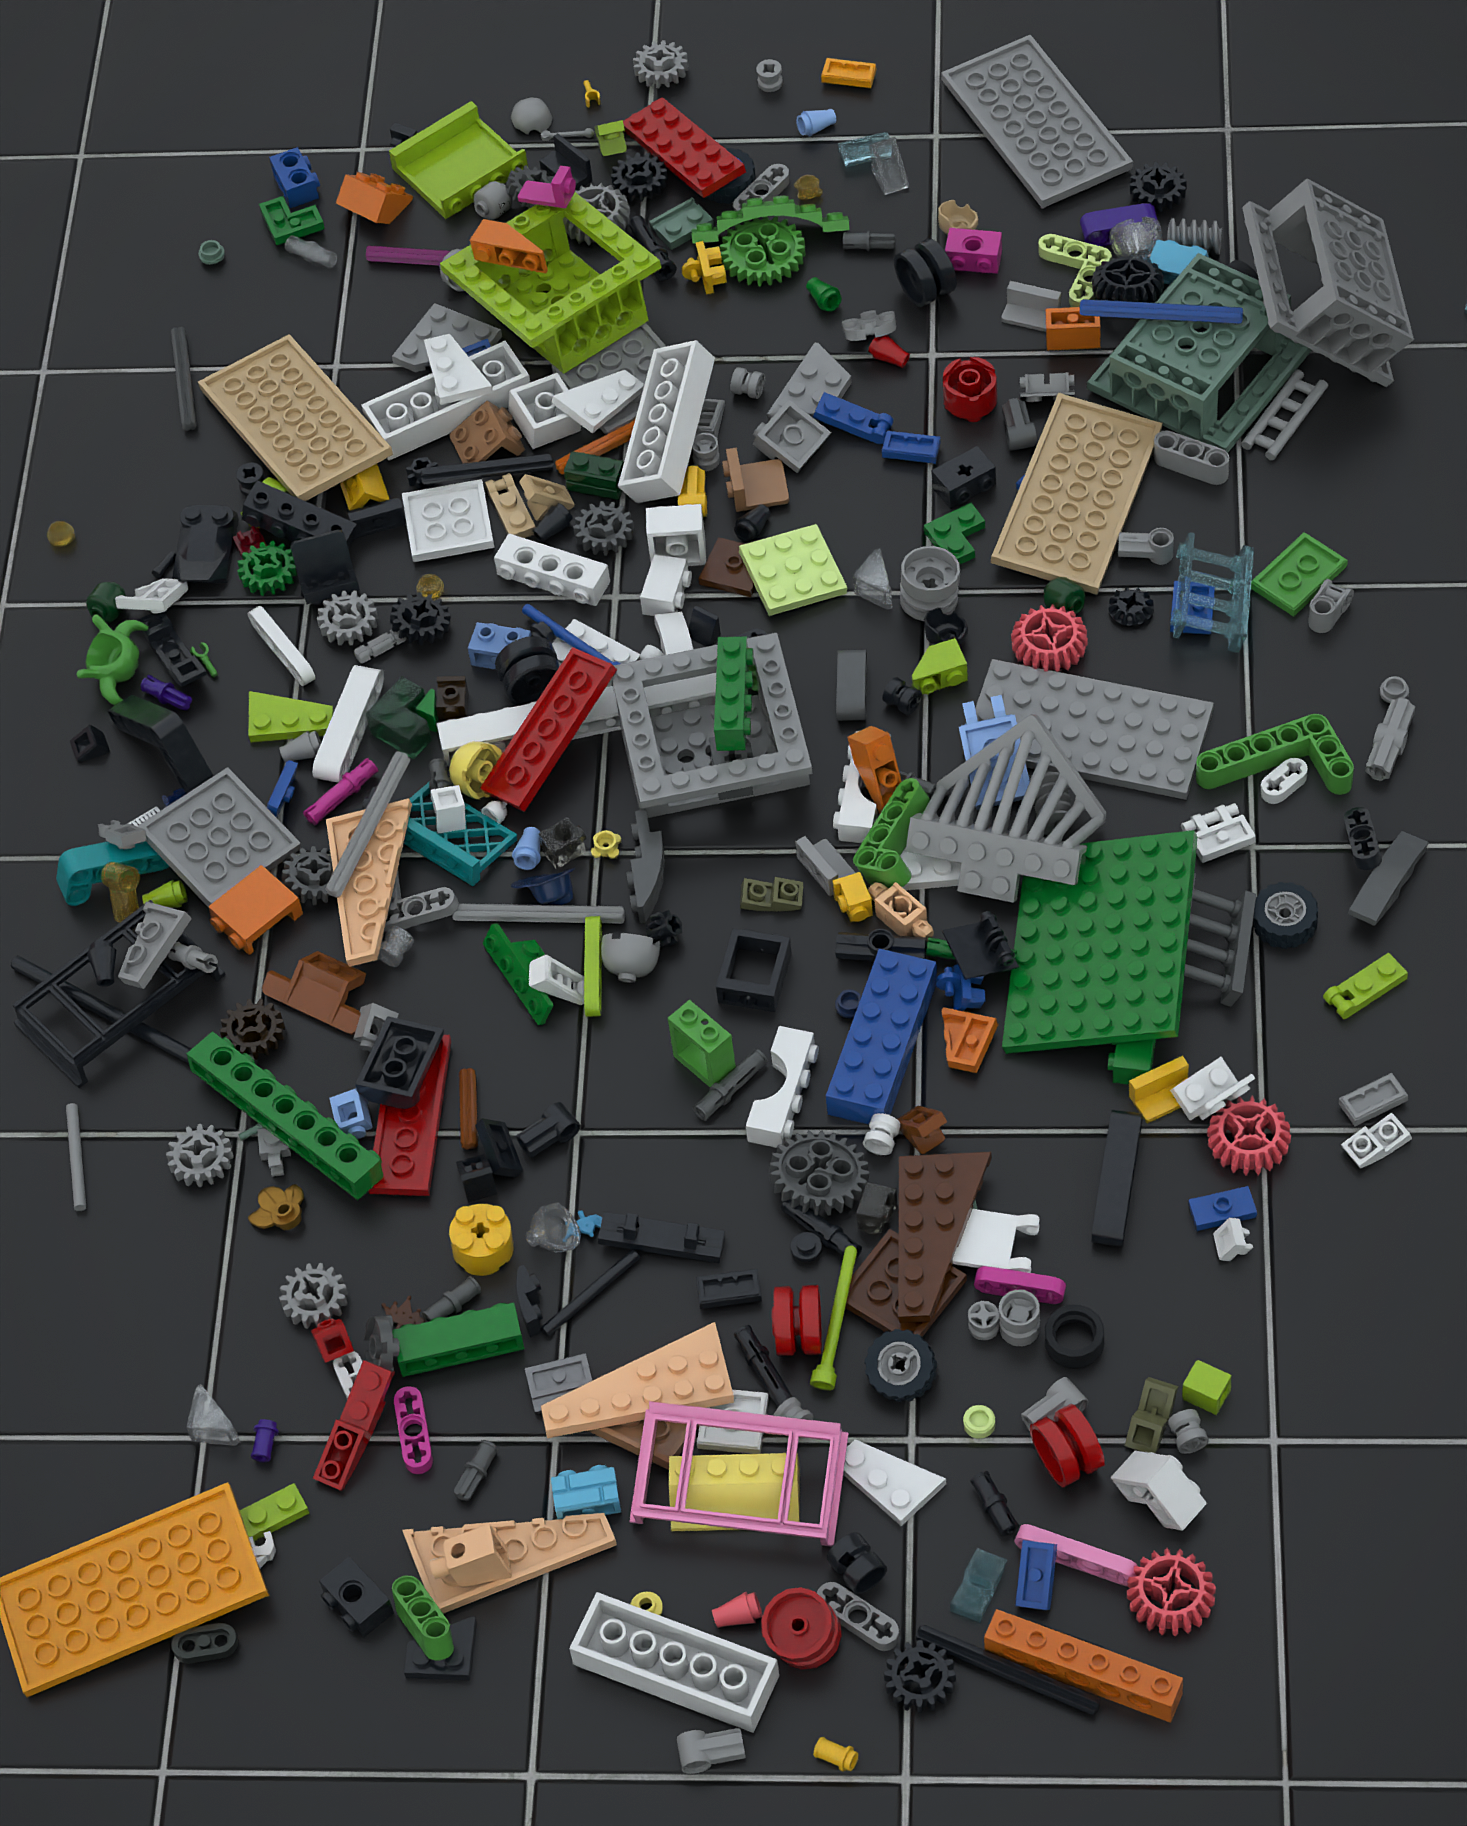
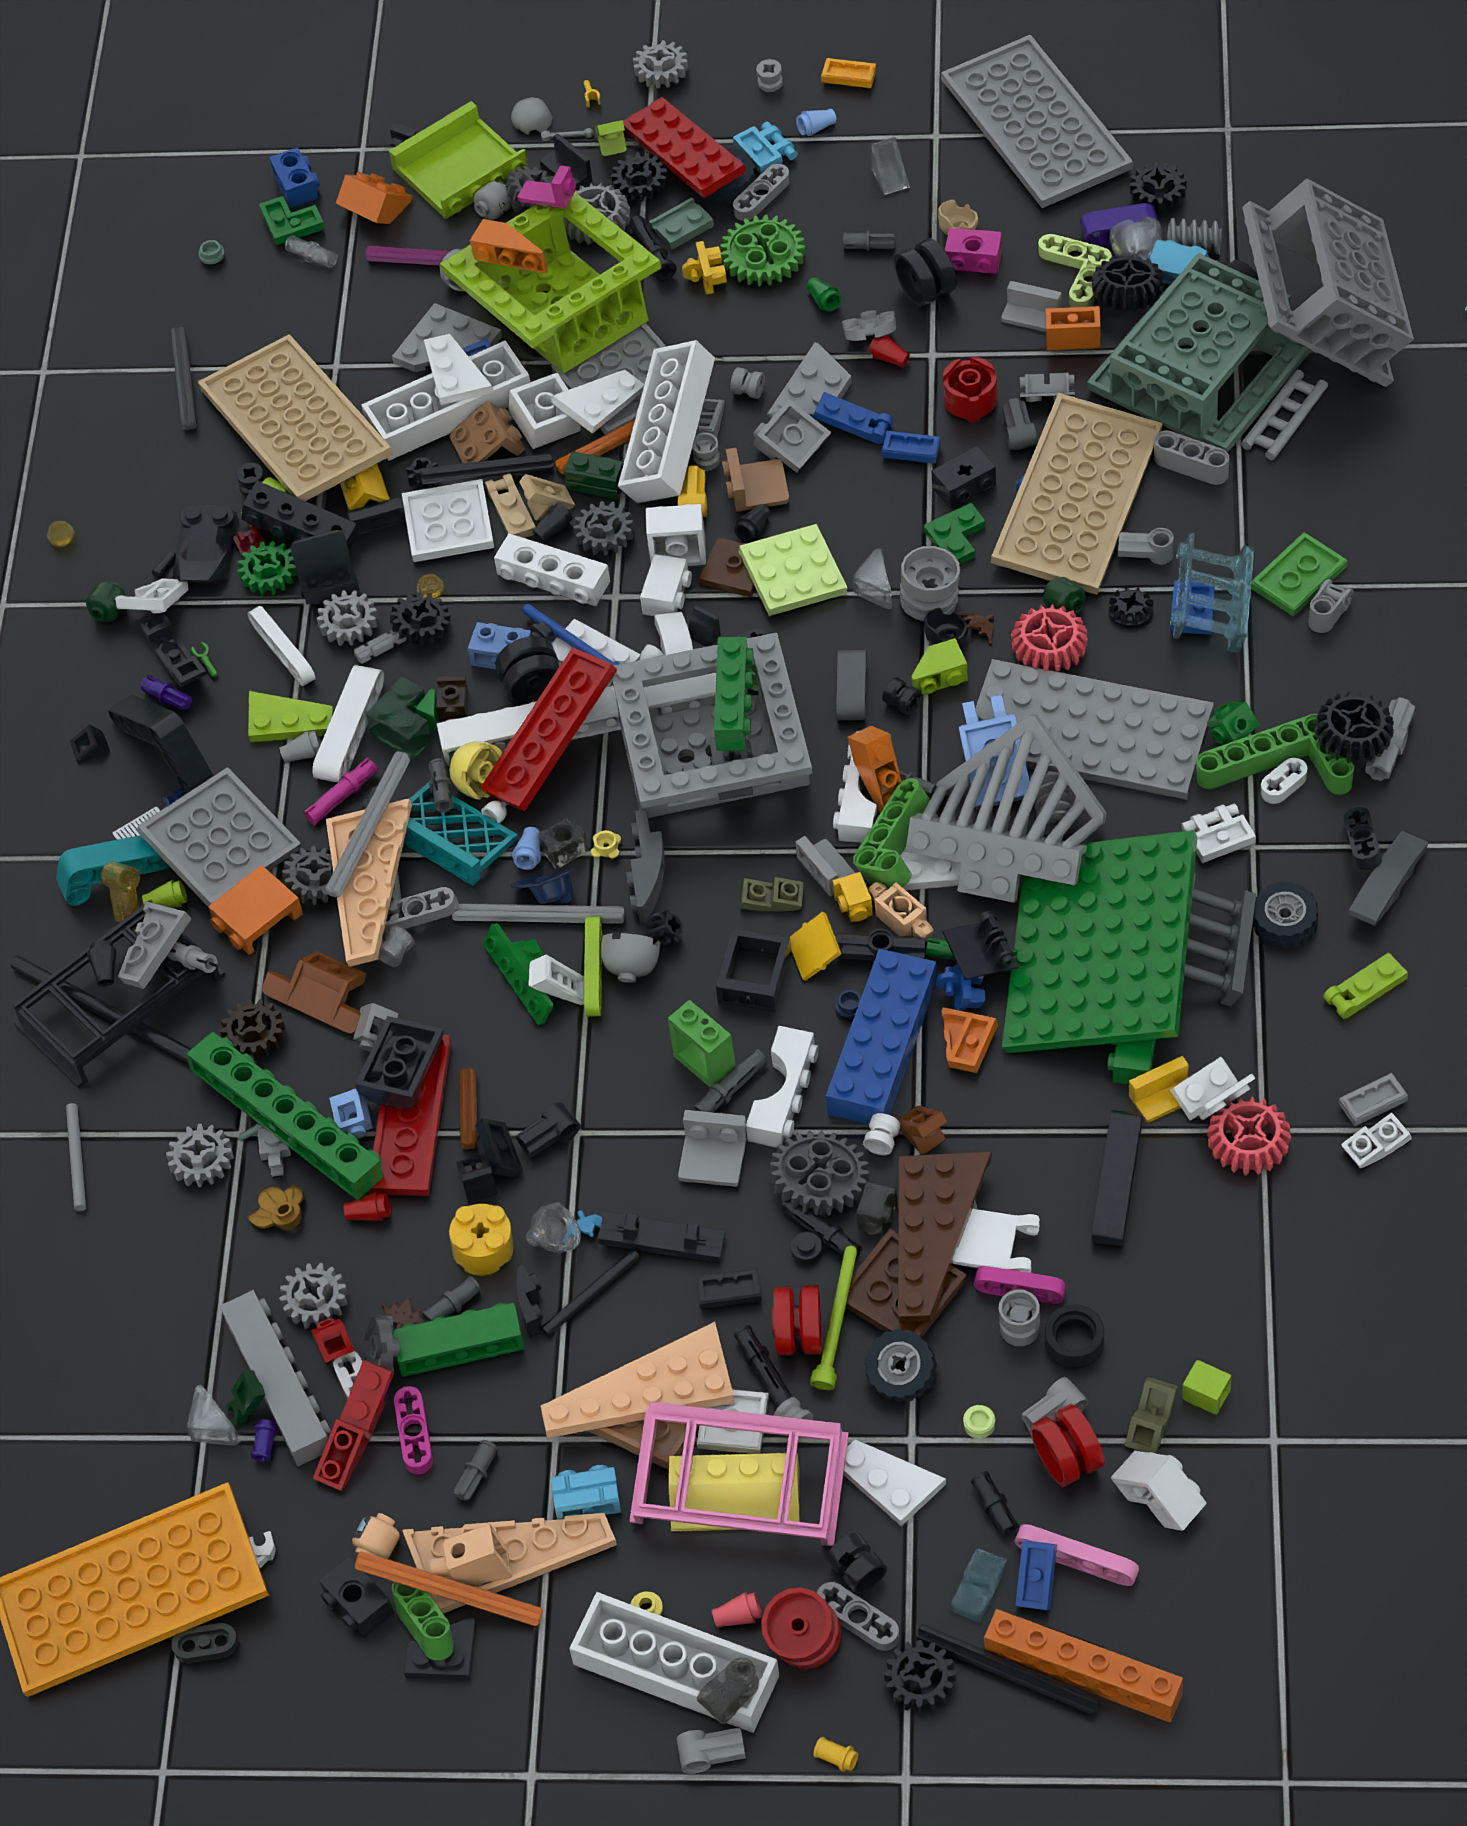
(112, 656): bright green piece -> none
(122, 835): light grey plate -> none
(247, 1397): none -> dark green plate
(272, 1365): none -> light grey brick
(274, 1512): lime plate -> none
(283, 790): blue plate -> none
(370, 1207): none -> red cone
(376, 1536): none -> light nougat head
(448, 1588): none -> orange axle
(449, 809): white panel -> none
(556, 1379): flat silver plate -> none
(713, 1148): none -> light grey bracket
(726, 1693): none -> clear smoke piece
(759, 148): none -> medium azure plate
(778, 207): bright green piece -> none
(808, 187): clear yellow plate -> none
(814, 946): none -> yellow piece
(858, 150): clear light blue plate -> none
(979, 622): none -> reddish brown piece
(983, 1312): light grey wheel -> none
(1147, 1583): coral gear -> none
(1161, 311): blue axle -> none
(1188, 1431): light grey wheel -> none
(1216, 1208): blue plate -> none
(1231, 1240): white tile -> none
(1232, 722): none -> green brick
(1354, 727): none -> black gear
(1394, 688): light grey plate -> none

